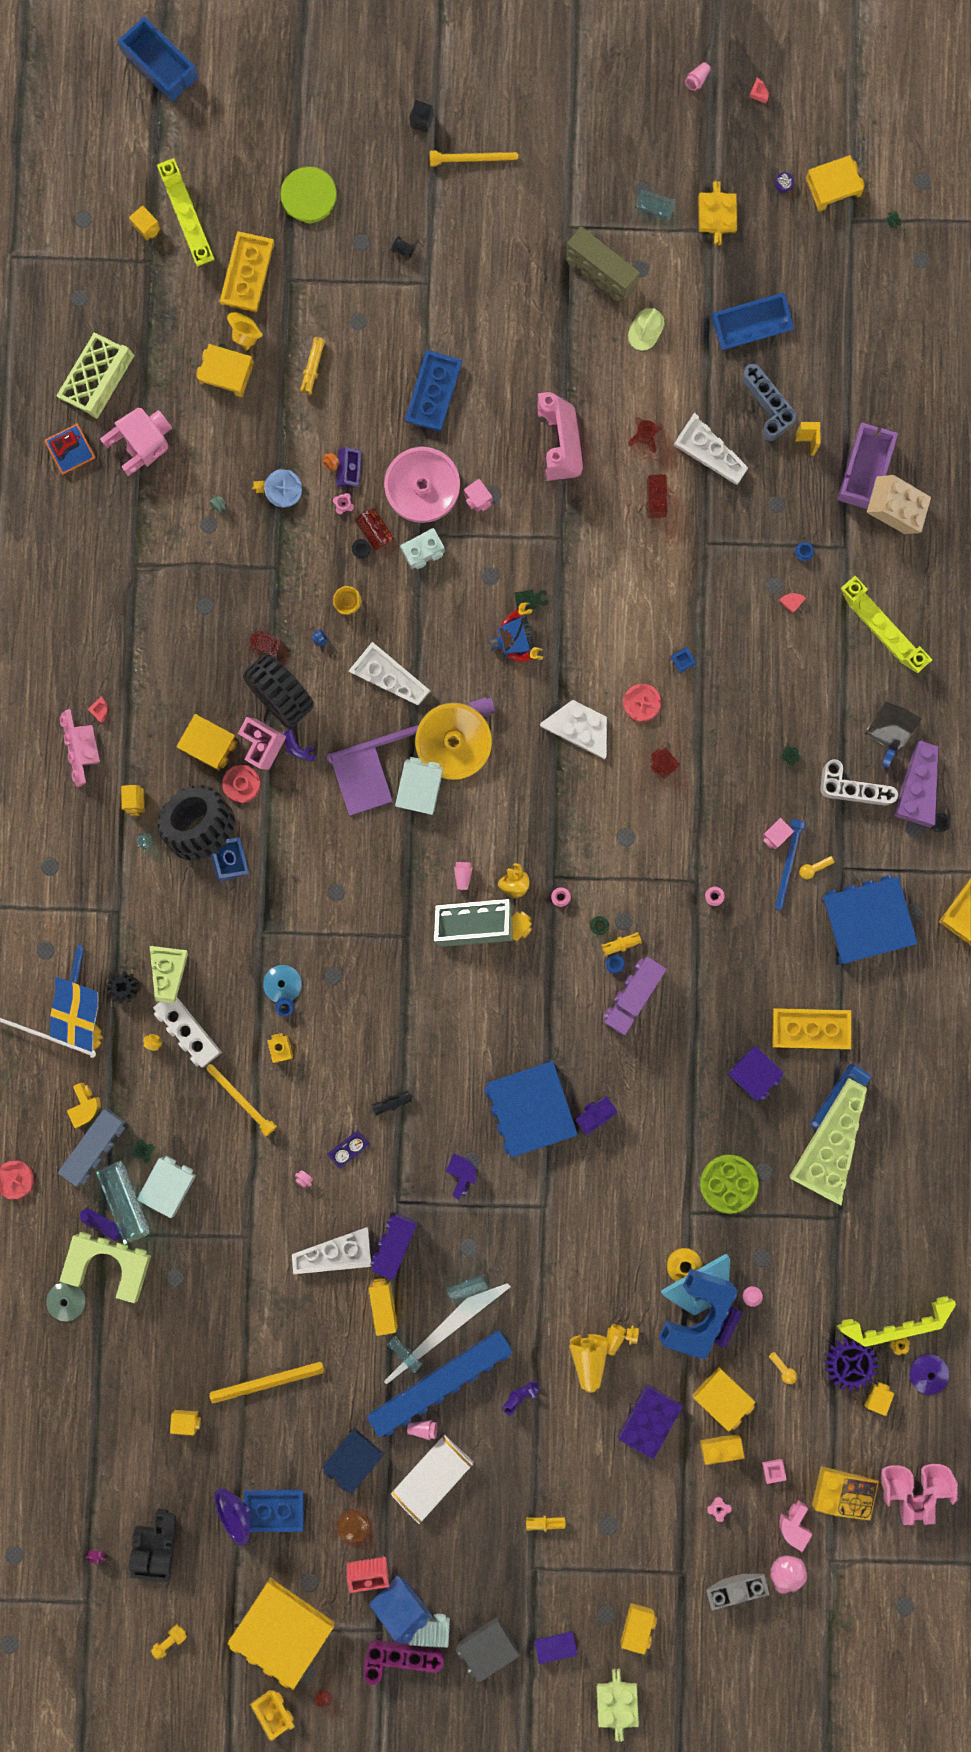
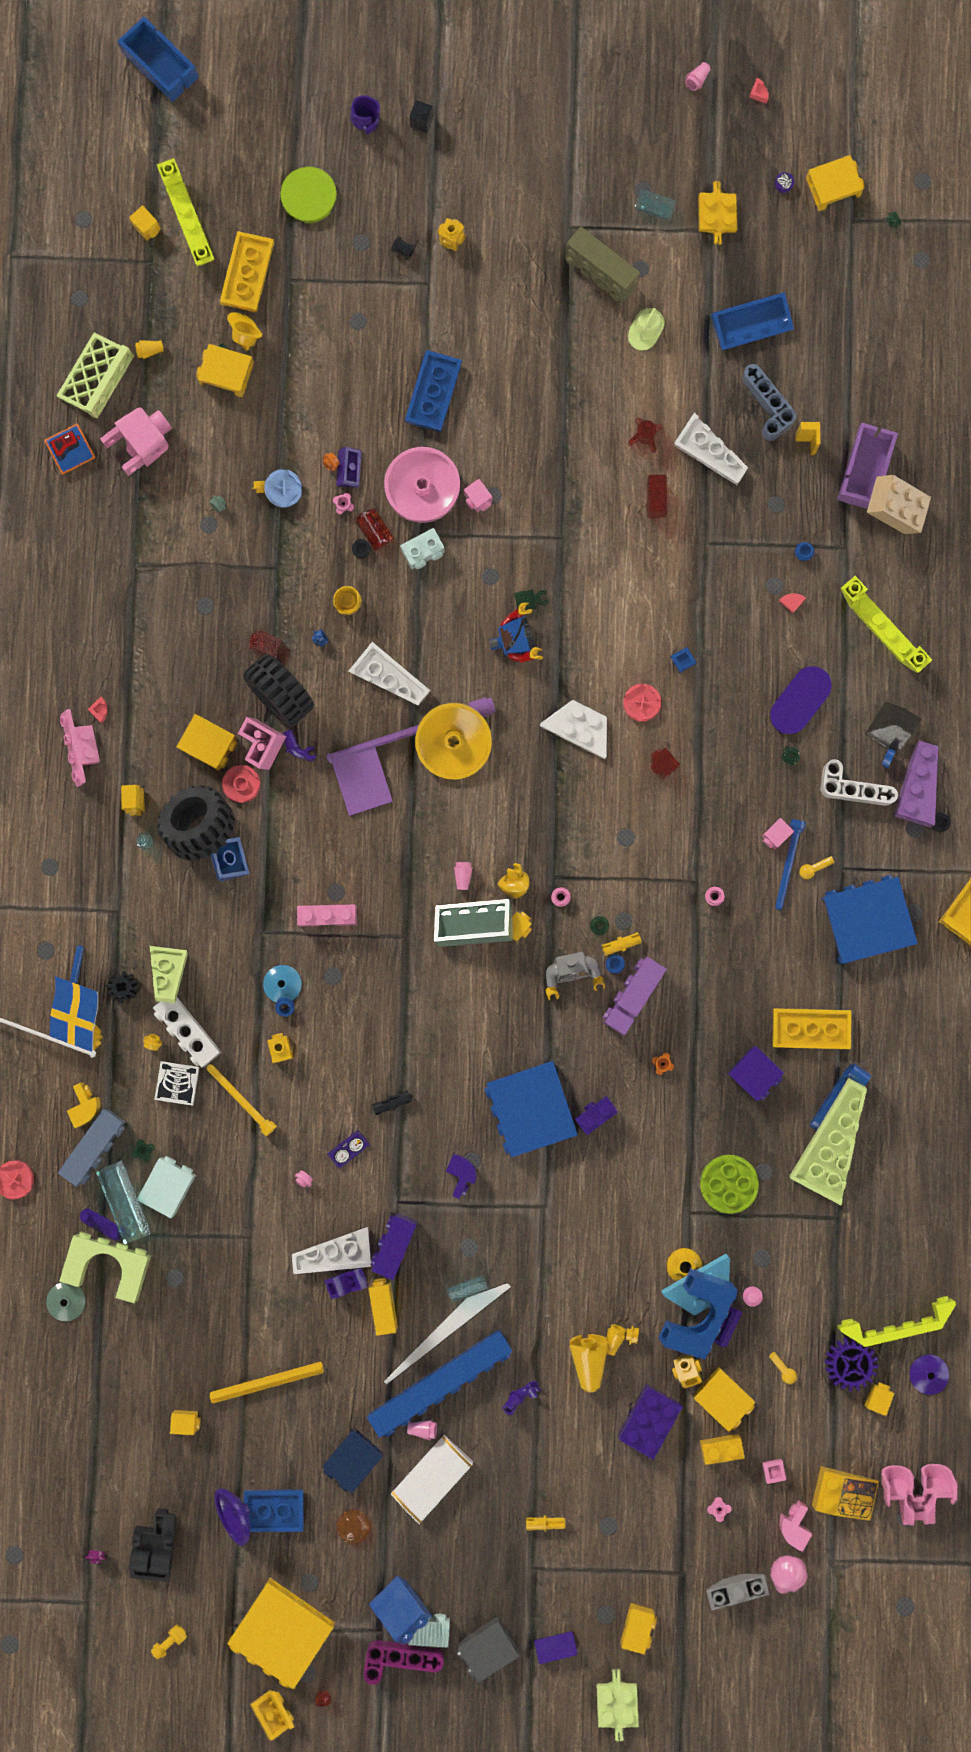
(148, 348): none -> yellow cone
(177, 1083): none -> tile
(310, 373): yellow pin -> none
(326, 915): none -> bright pink arch
(346, 1283): none -> dark purple brick
(365, 113): none -> dark purple helmet
(367, 1575): coral brick -> none
(404, 1354): clear light blue pin -> none
(419, 786): light aqua brick -> none
(437, 158): yellow piece -> none
(451, 234): none -> yellow brick
(567, 459): bright pink windscreen -> none
(571, 969): none -> light grey torso
(658, 1060): none -> orange plate
(687, 1370): none -> yellow brick
(800, 700): none -> dark purple tile
(900, 1350): yellow plate -> none

